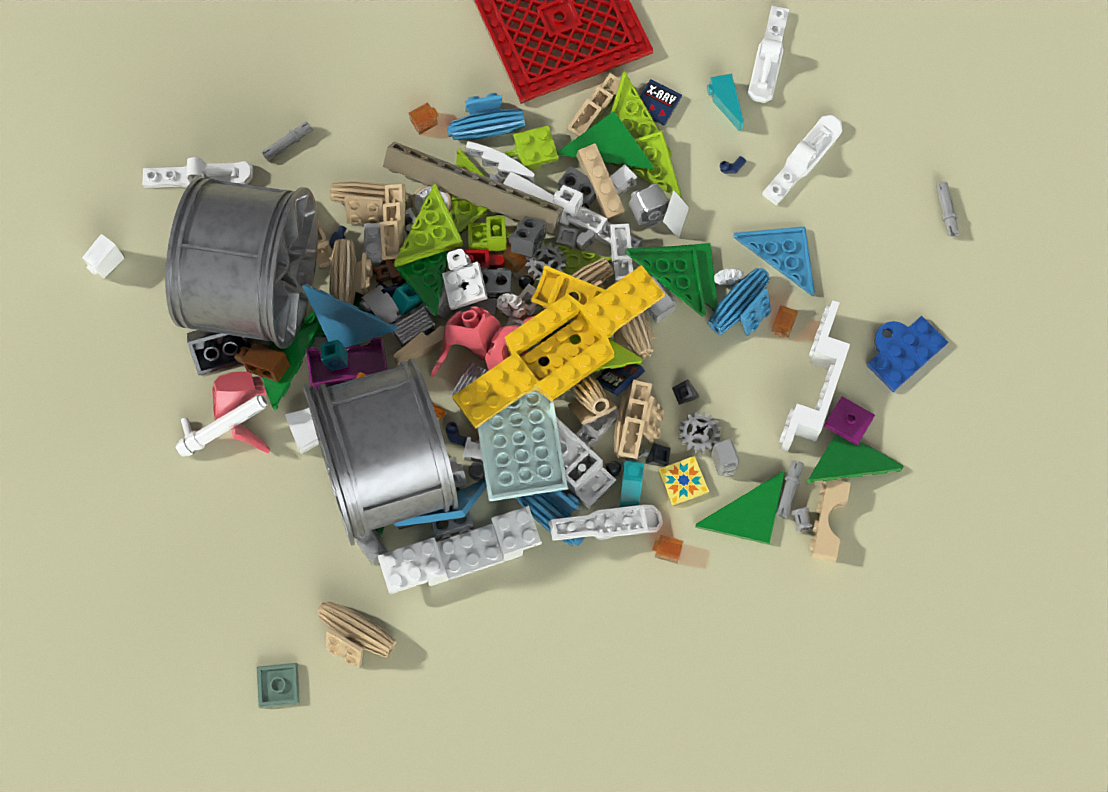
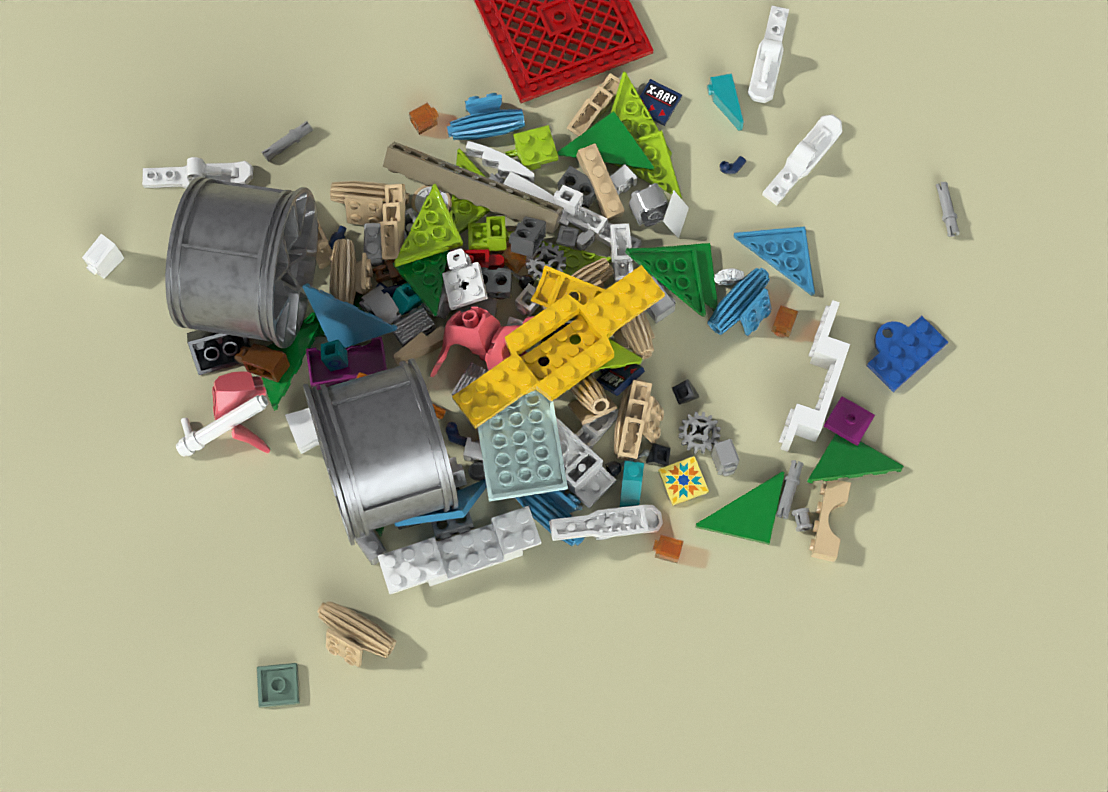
(515, 302): white gear -> none

